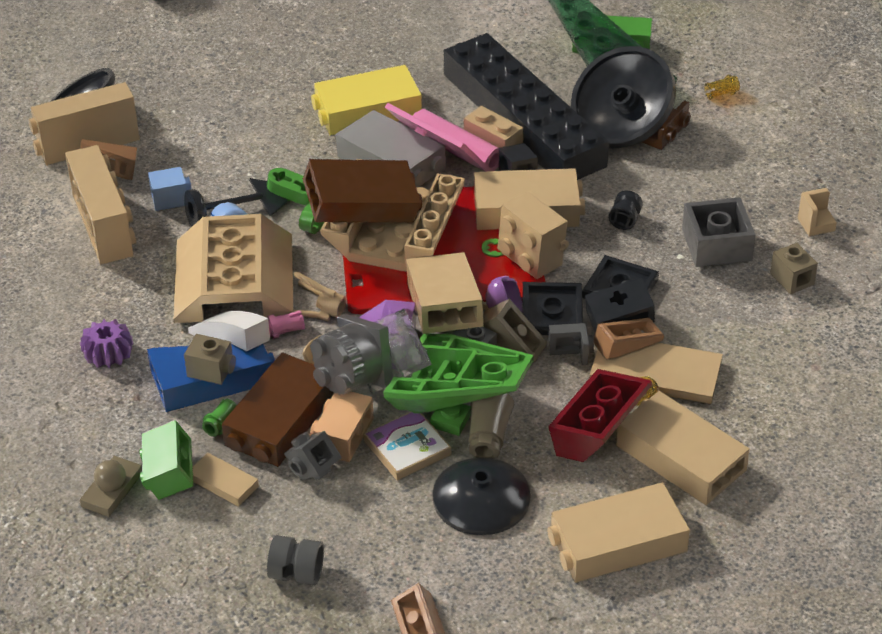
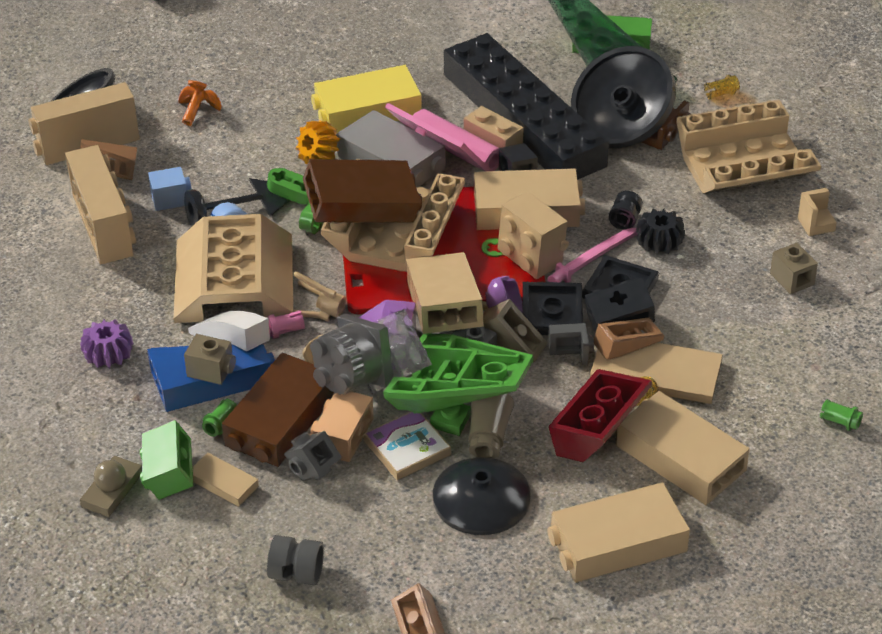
(195, 95): none -> orange plant
(317, 141): none -> light orange gear
(564, 273): none -> bright pink sword
(660, 231): none -> black gear
(718, 232): flat silver brick -> none
(742, 147): none -> tan slope
(841, 415): none -> bright green pin

